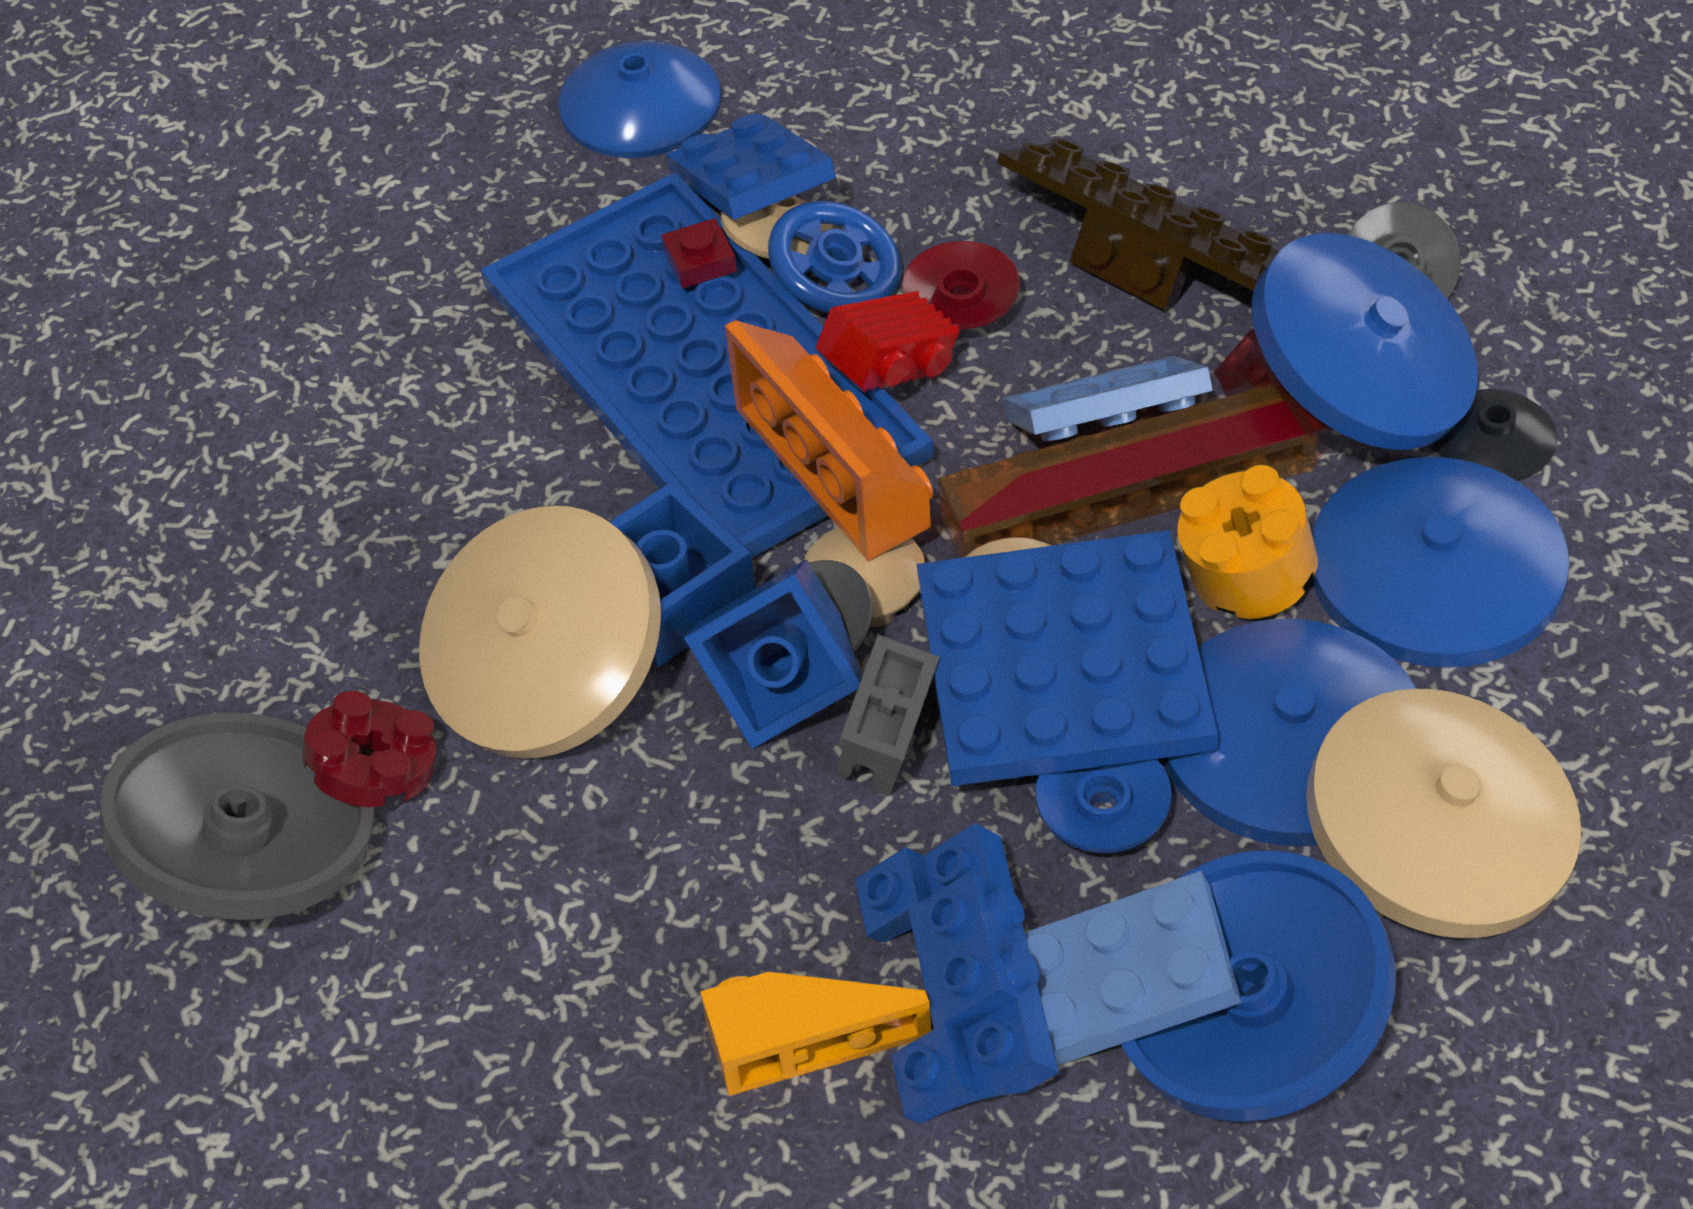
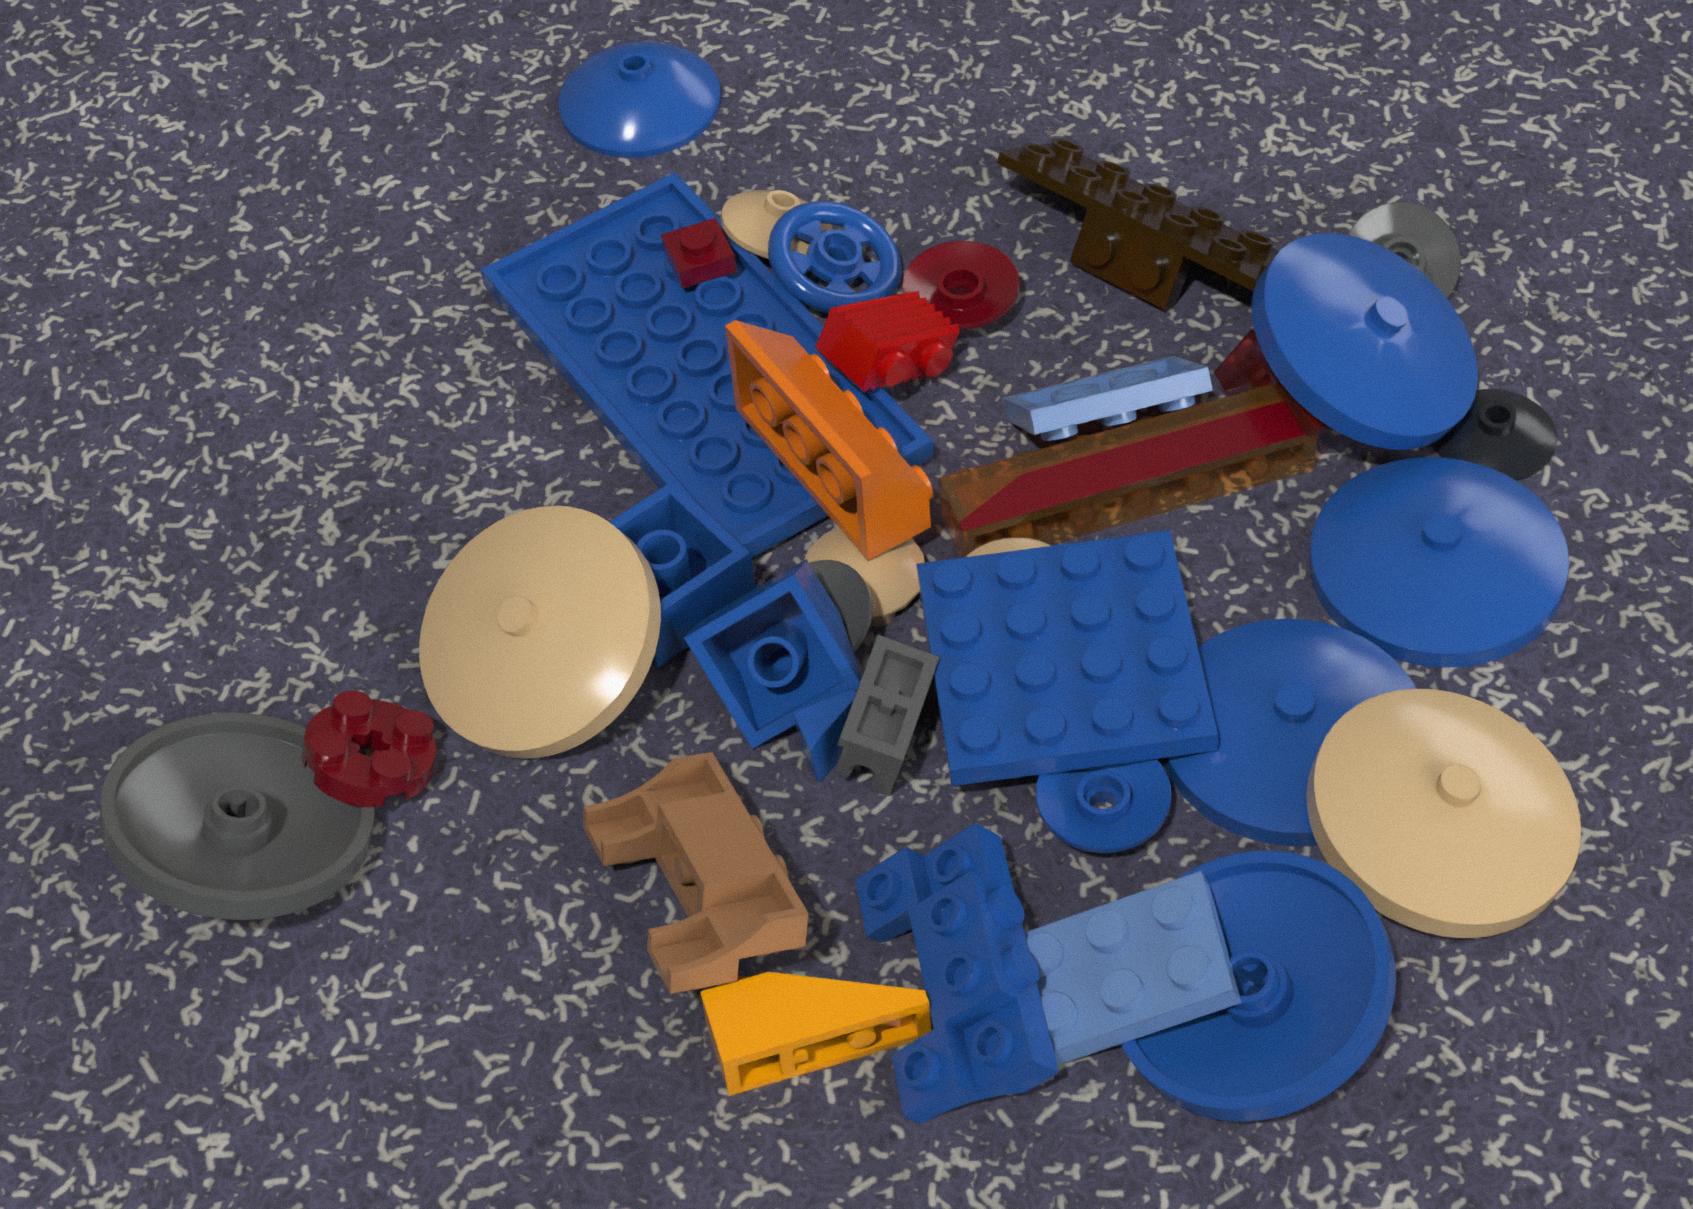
(715, 864): none -> medium nougat bracket
(750, 165): blue plate -> none
(820, 730): none -> blue slope
(1247, 542): light orange brick -> none

